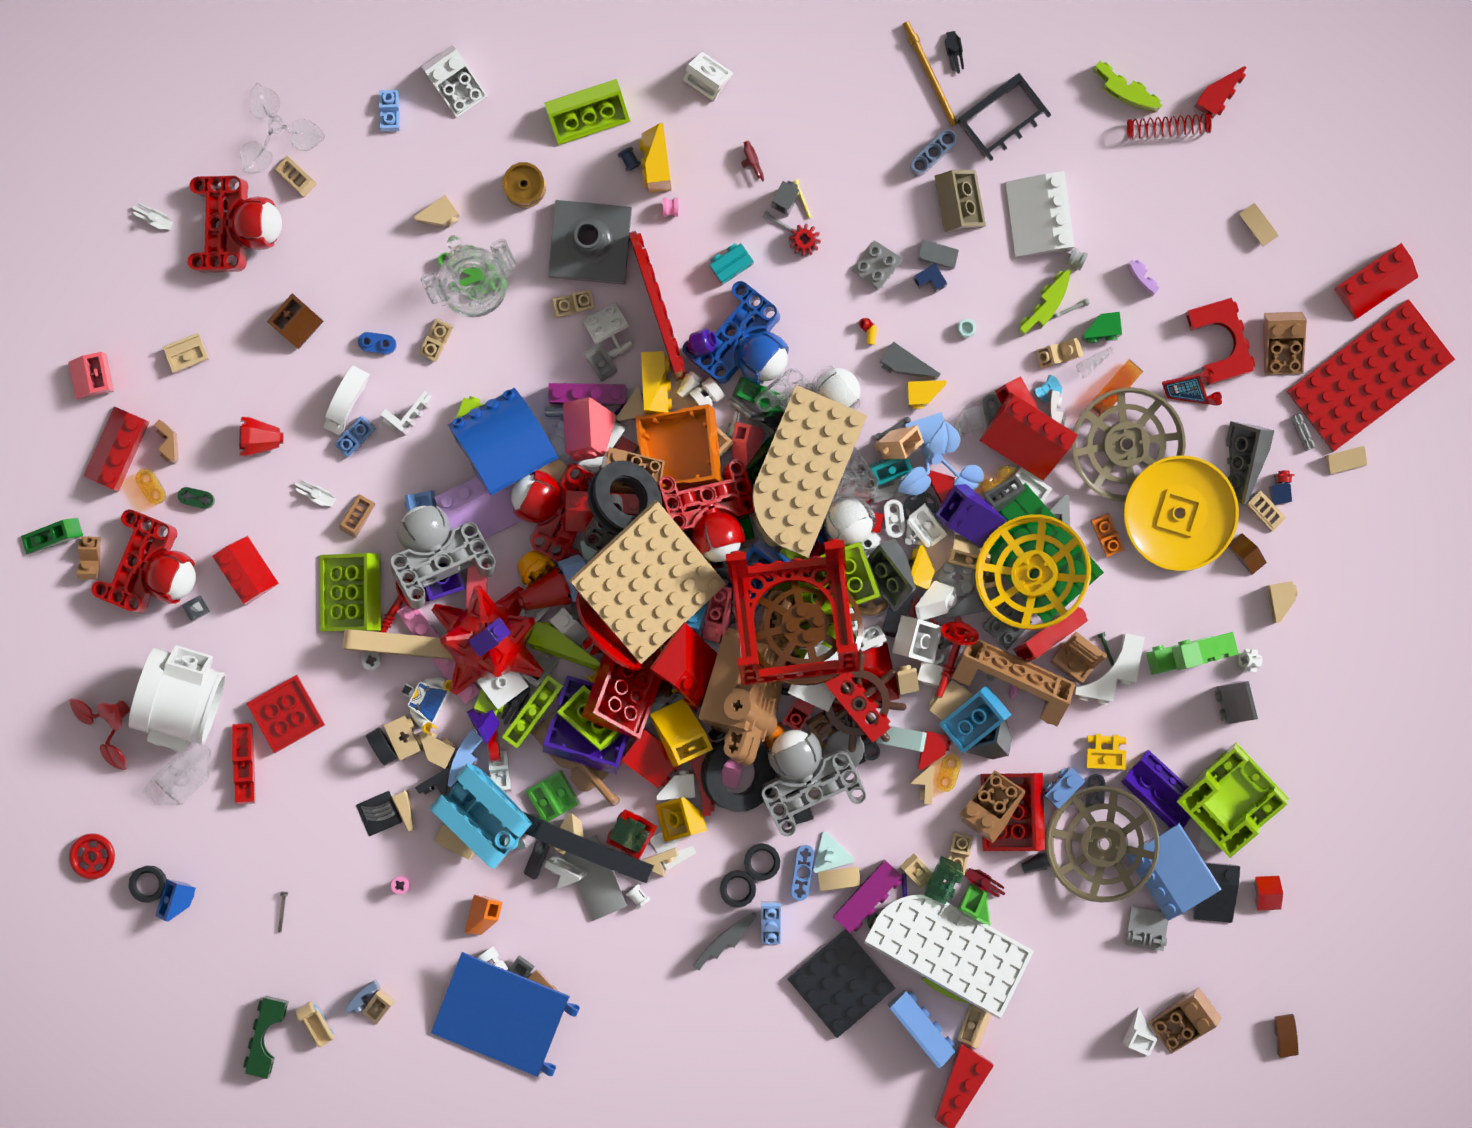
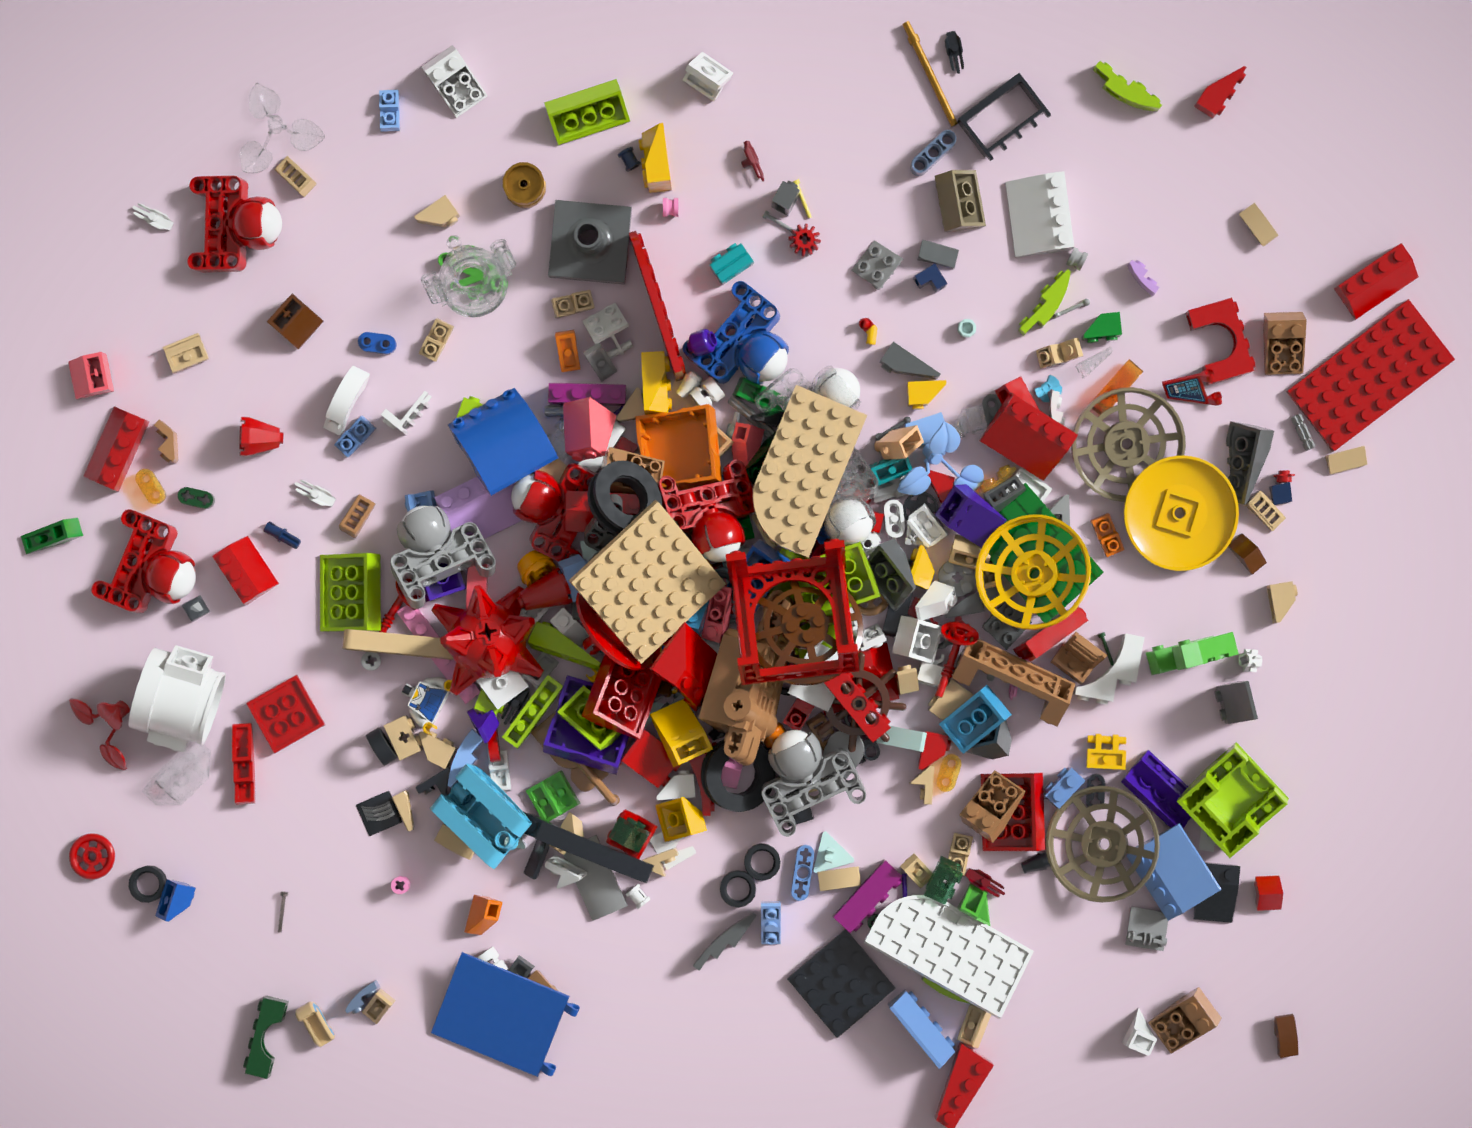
(89, 557): medium nougat slope -> none
(282, 535): none -> dark blue axle
(489, 637): dark purple slope -> none
(567, 350): none -> orange plate
(1208, 125): red piece -> none

